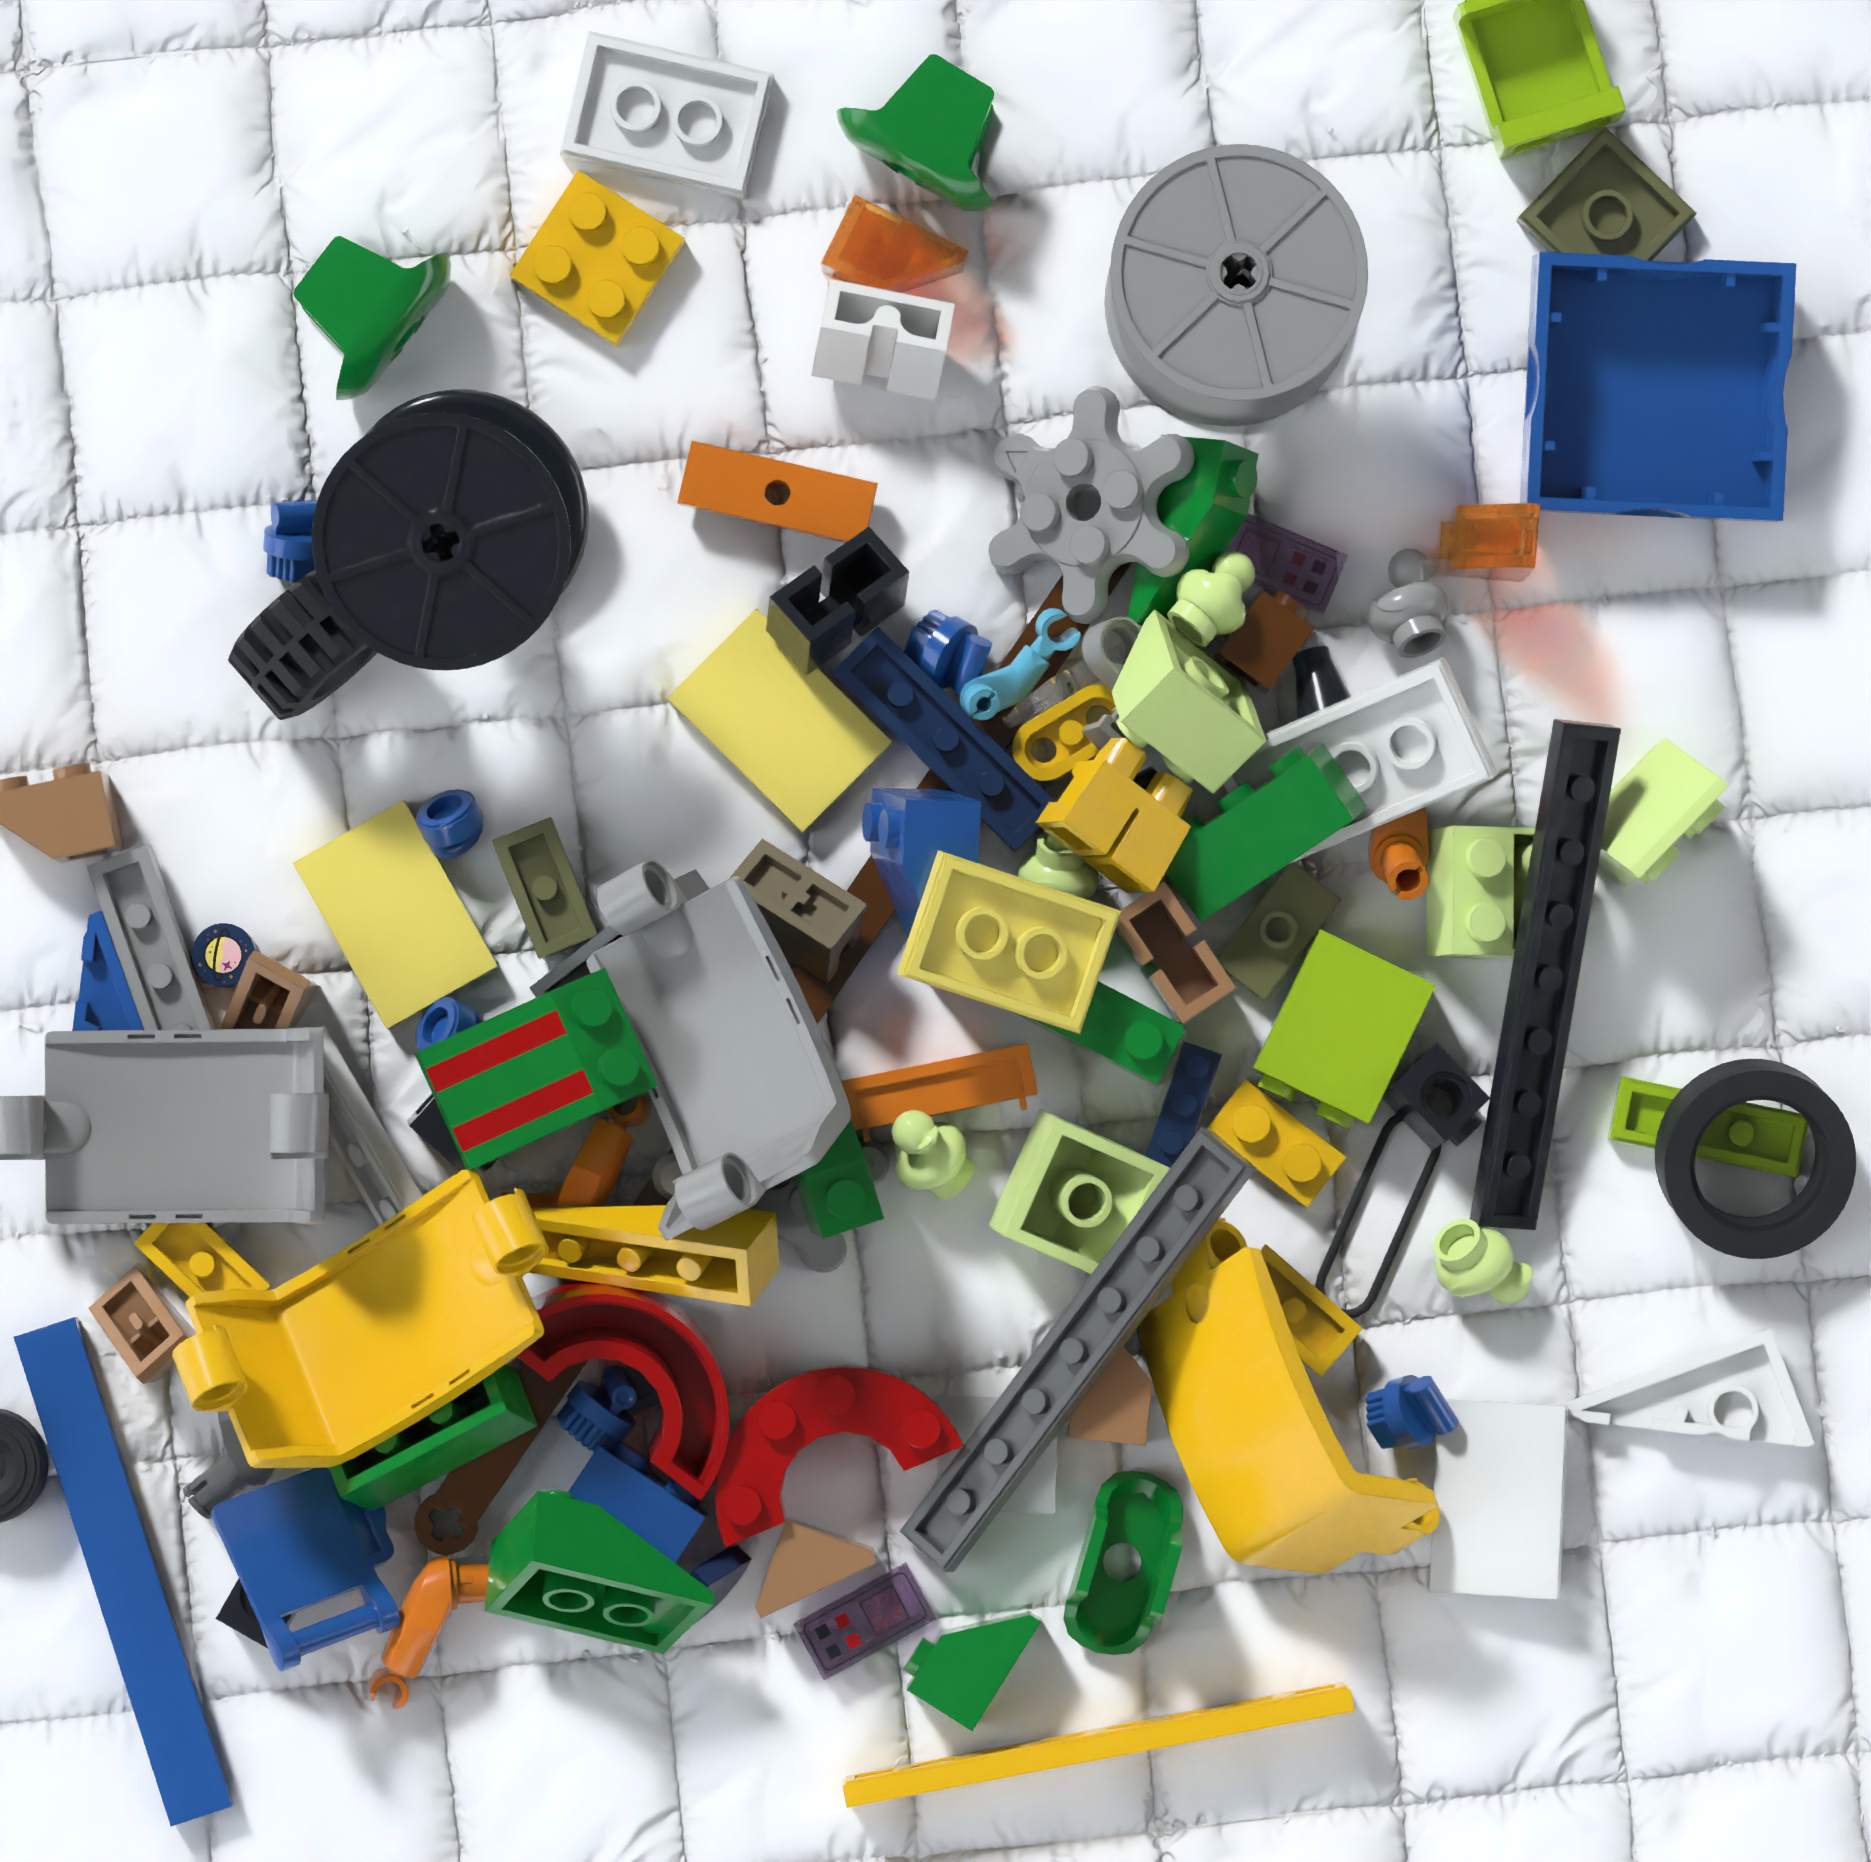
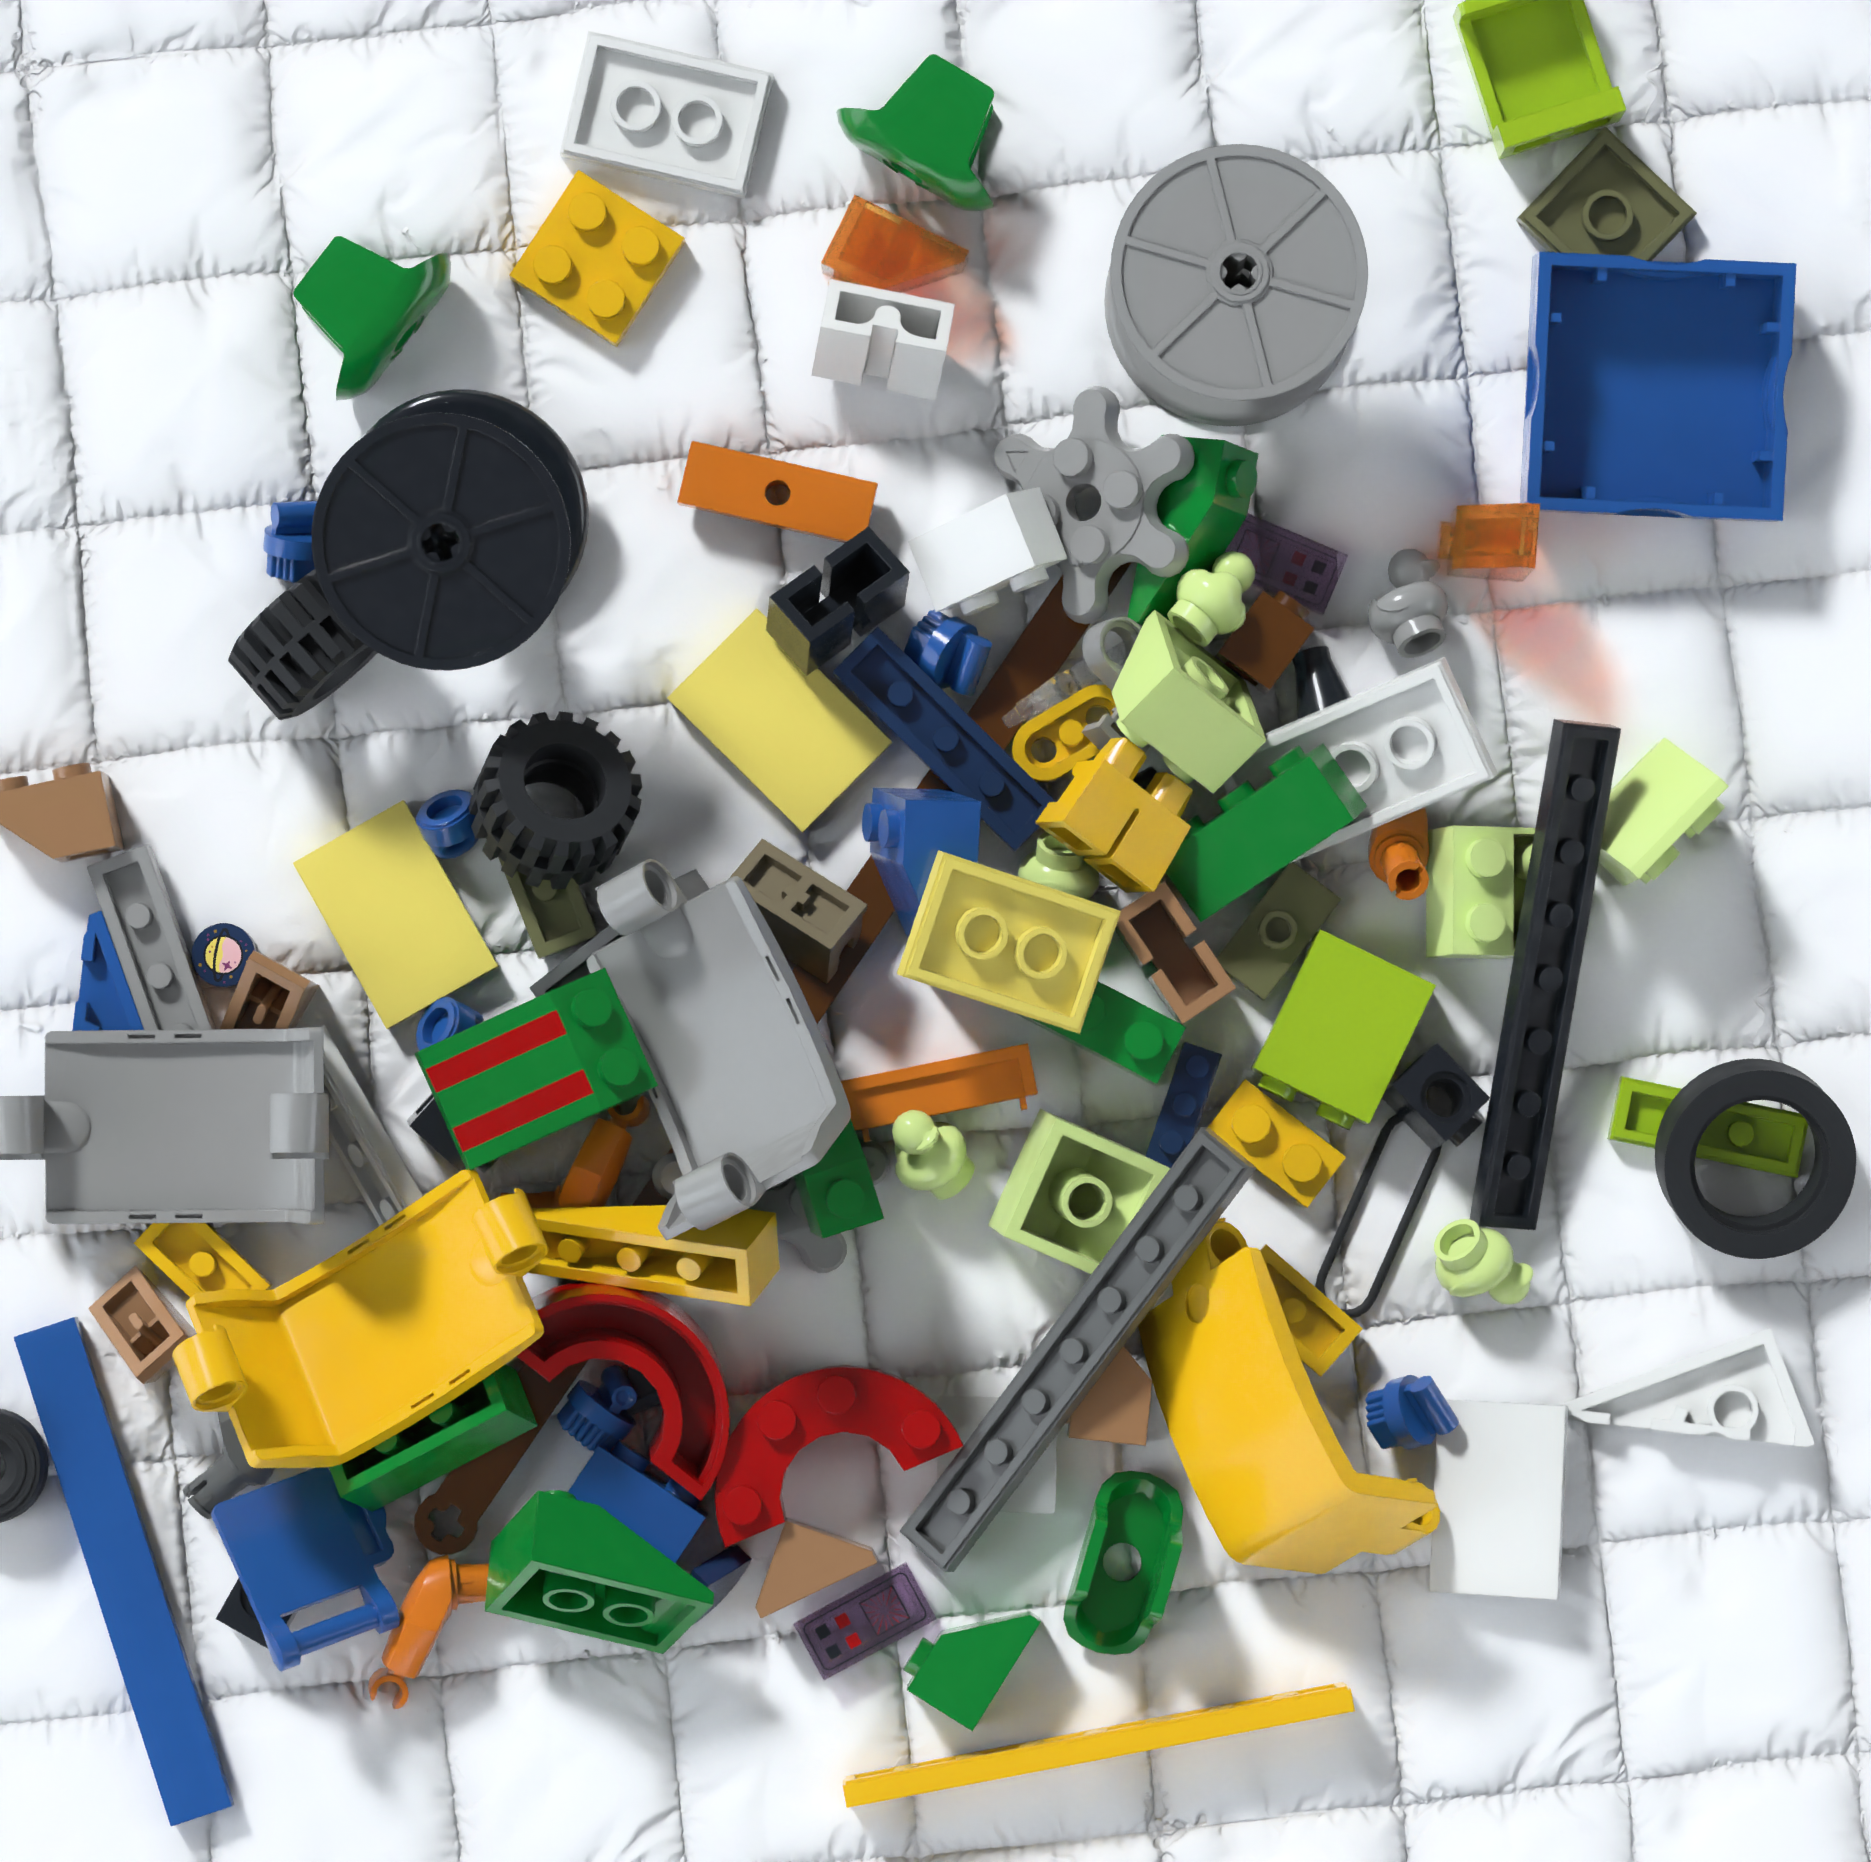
(565, 756): none -> black tyre
(987, 550): none -> white brick
(1012, 684): medium azure arm -> none

